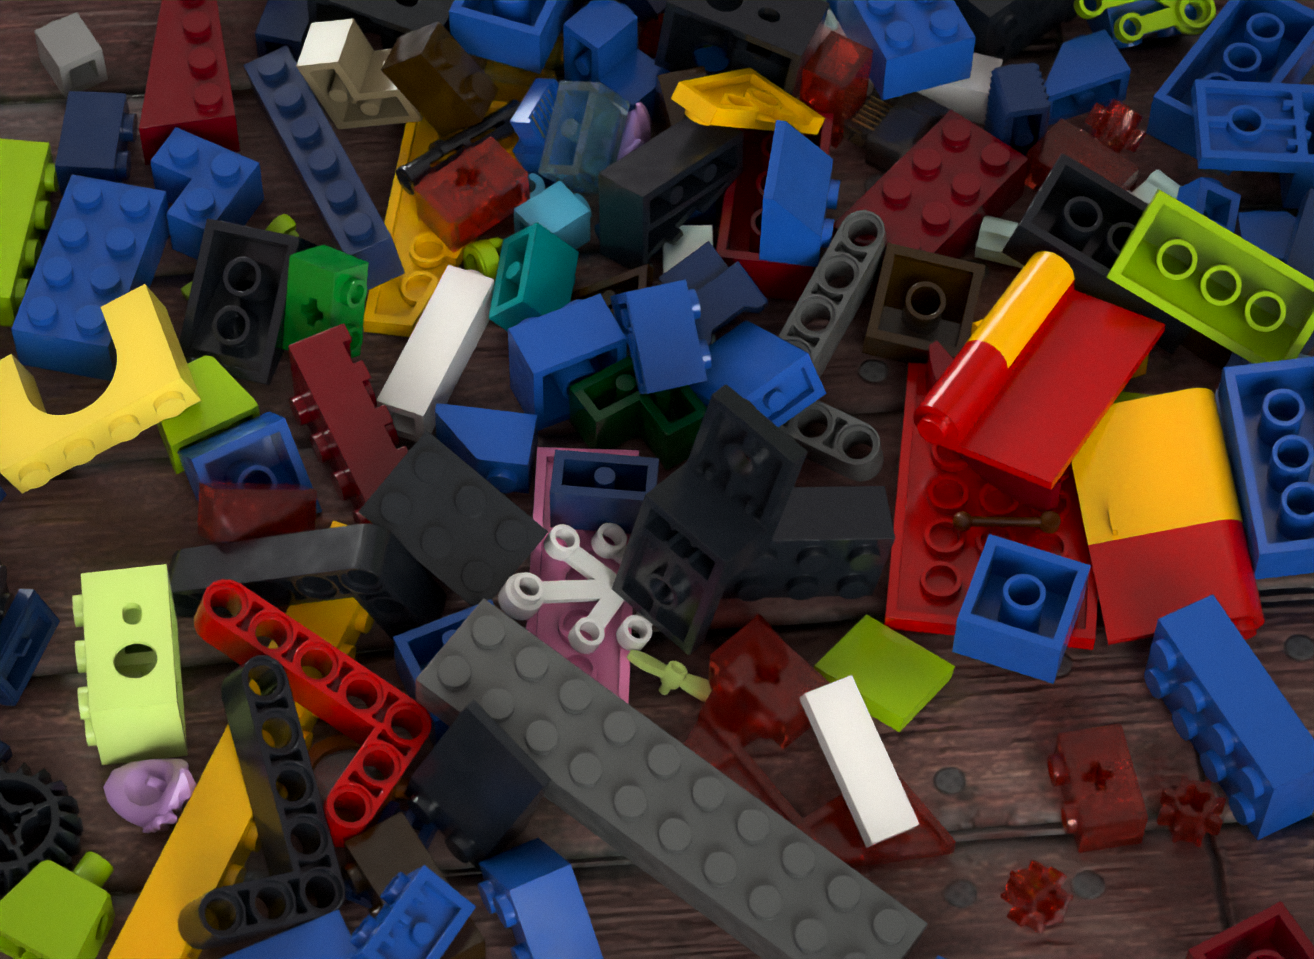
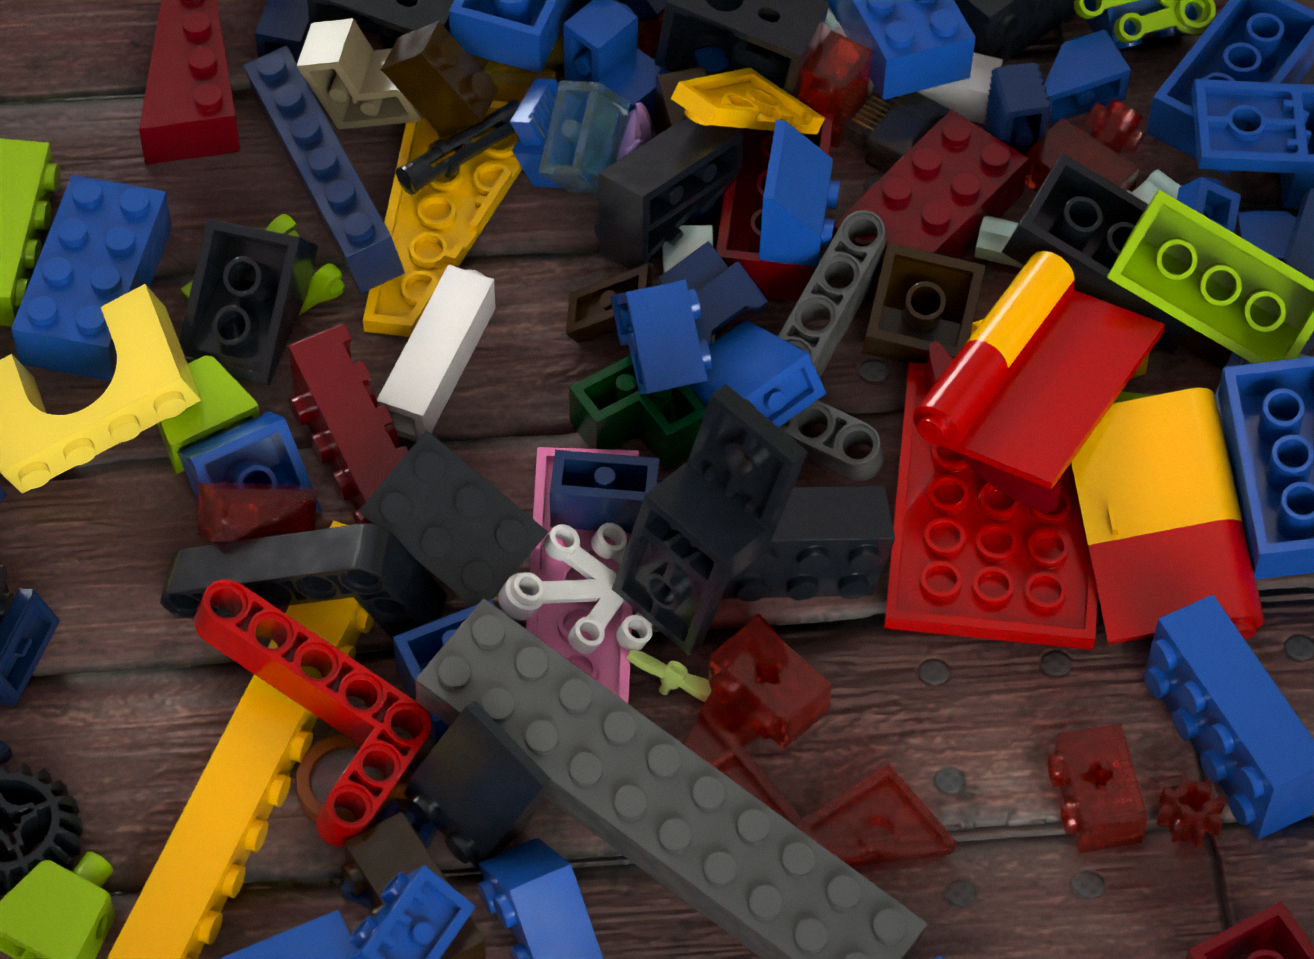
(71, 54): light grey brick -> none
(95, 137): dark blue brick -> none
(131, 665): yellowish green piece -> none
(150, 792): lavender hat -> none
(204, 184): blue brick -> none
(273, 817): black beam -> none
(324, 292): green brick -> none
(471, 193): clear red brick -> none
(483, 256): lime tile -> none
(491, 442): blue slope -> none
(532, 276): teal brick -> none
(556, 210): medium azure brick -> none
(560, 351): blue brick -> none
(859, 761): white tile -> none
(889, 670): lime tile -> none
(1021, 608): blue brick -> none
(1036, 896): clear red gear -> none
(1048, 522): reddish brown hinge -> none

